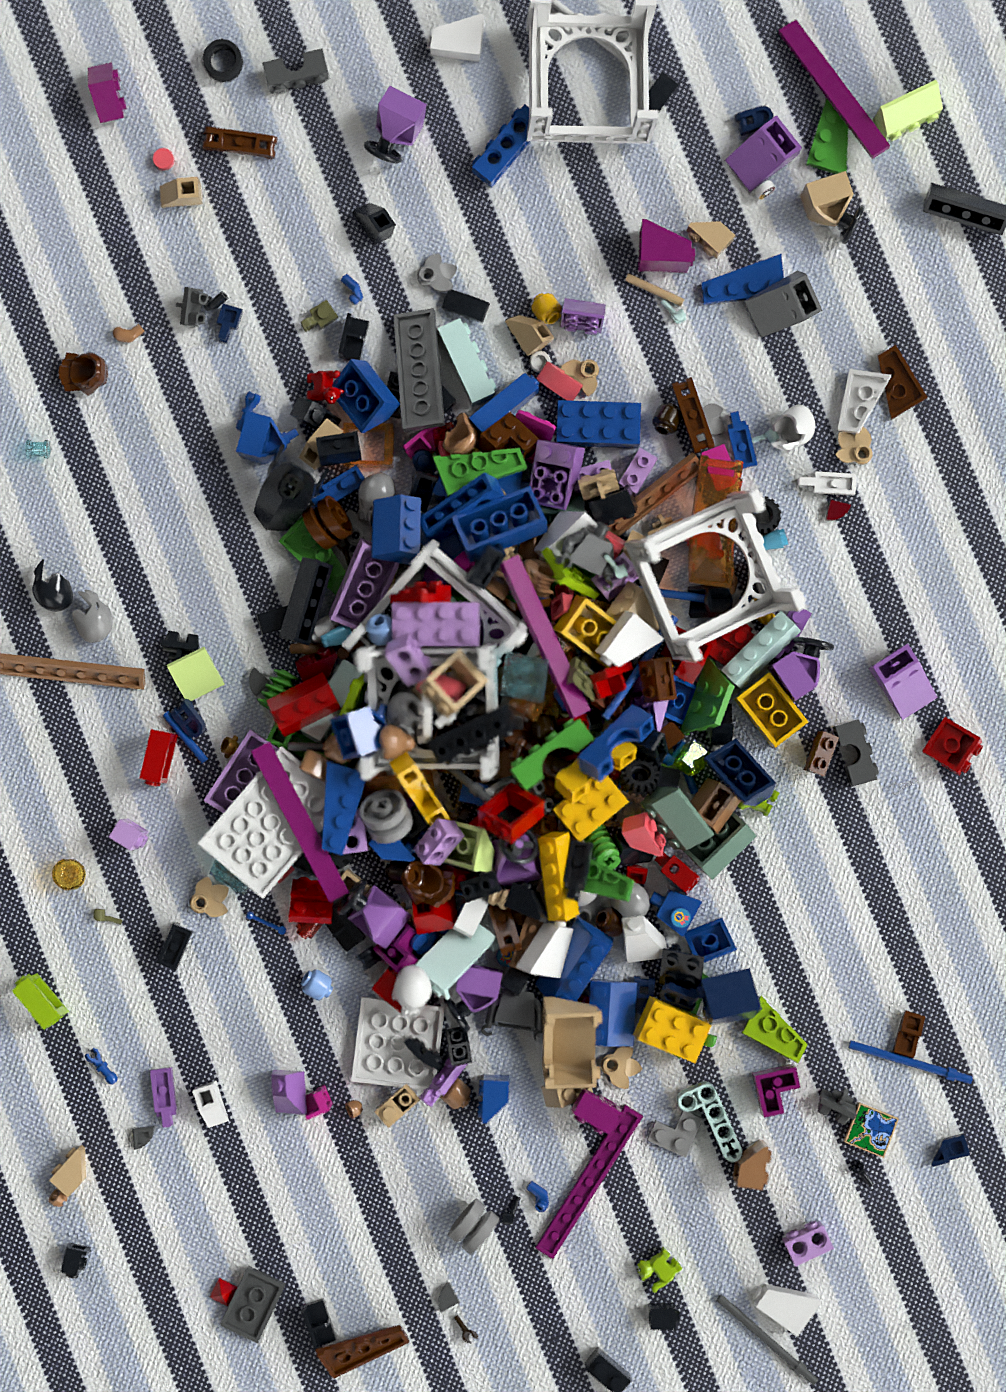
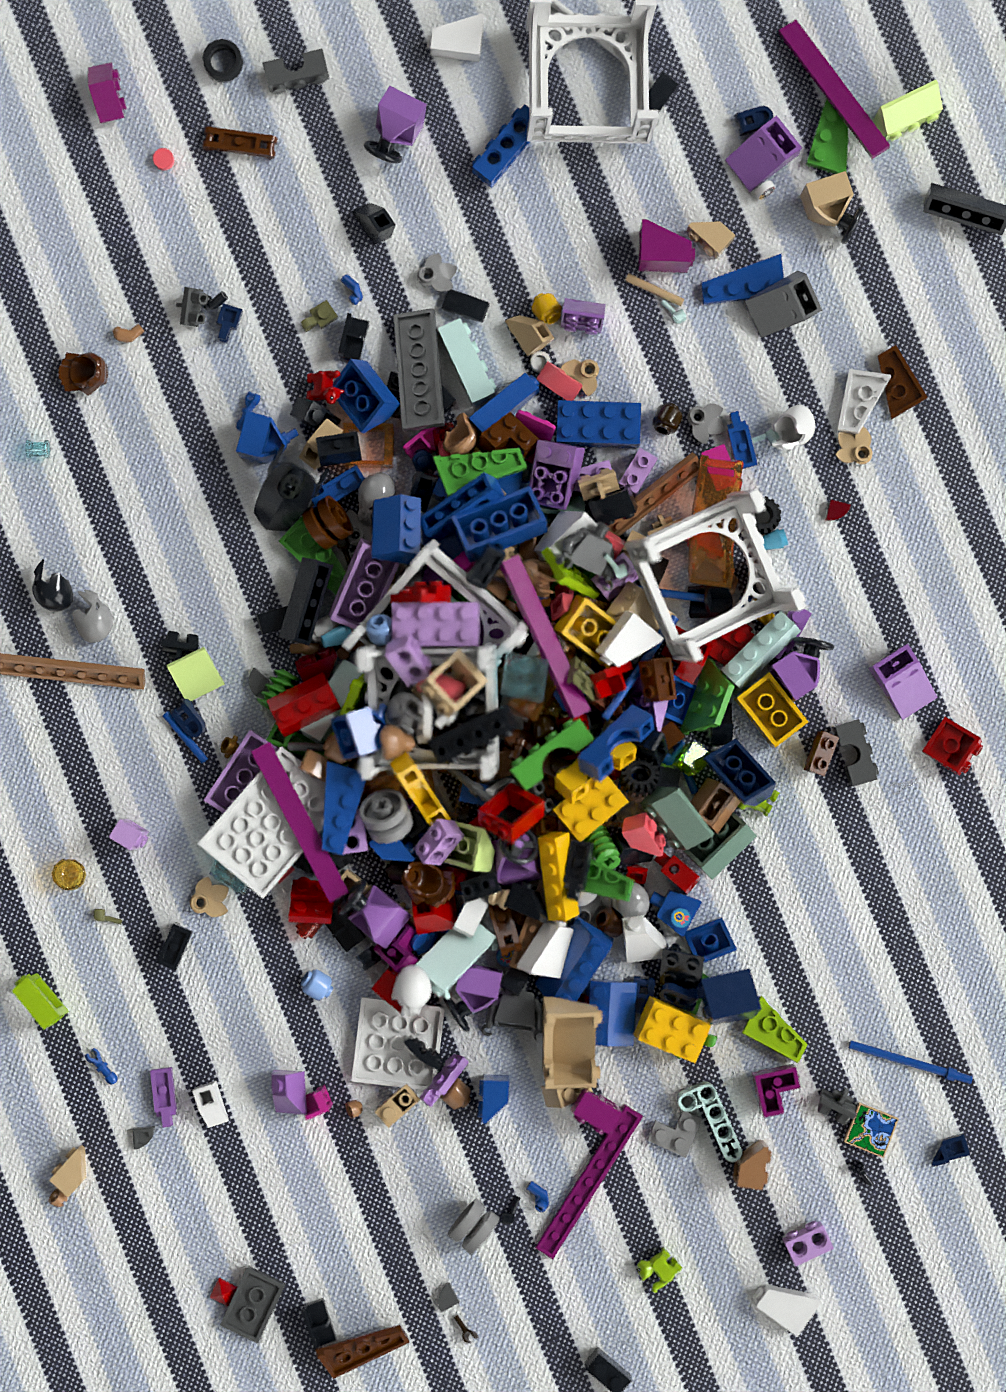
(74, 1260): black brick -> none
(158, 757): red window -> none
(181, 192): tan slope -> none
(281, 930): blue hinge -> none
(458, 1046): black slope -> none
(624, 1066): tan plate -> none
(663, 1316): black brick -> none
(693, 415): reddish brown plate -> none
(797, 1366): dark grey bar -> none
(829, 483): white hinge -> none
(908, 1034): reddish brown slope -> none

